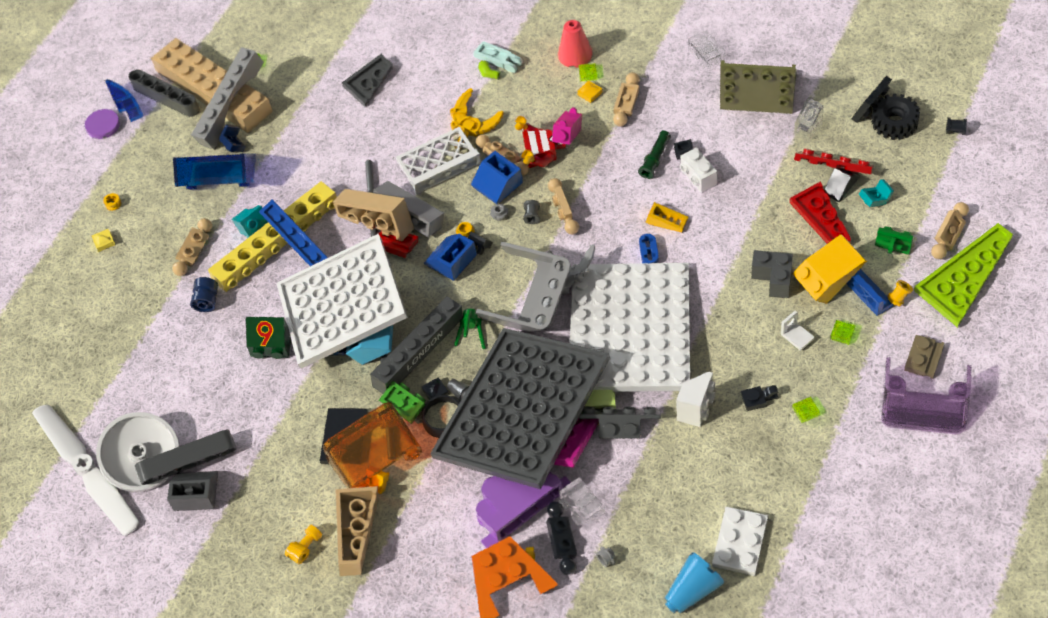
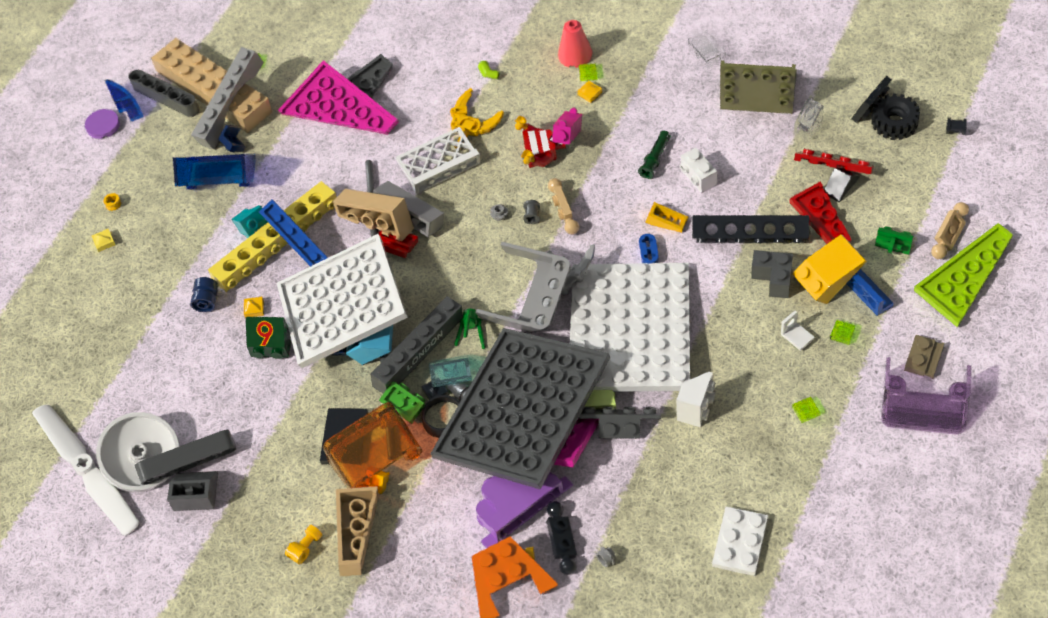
(192, 247): tan plate -> none
(254, 307): none -> yellow tile
(335, 100): none -> dark pink wing
(450, 370): none -> clear light blue slope
(452, 256): blue slope -> none
(464, 229): yellow plate -> none
(480, 241): black tile -> none
(483, 142): tan plate -> none
(497, 177): blue slope -> none
(498, 56): light aqua hinge -> none
(581, 503): clear brick -> none
(626, 99): tan plate -> none
(682, 148): black tile -> none
(692, 584): dark azure cone -> none
(756, 398): black plate -> none
(799, 222): none -> black brick
(877, 195): teal bracket -> none
(900, 292): yellow bush -> none

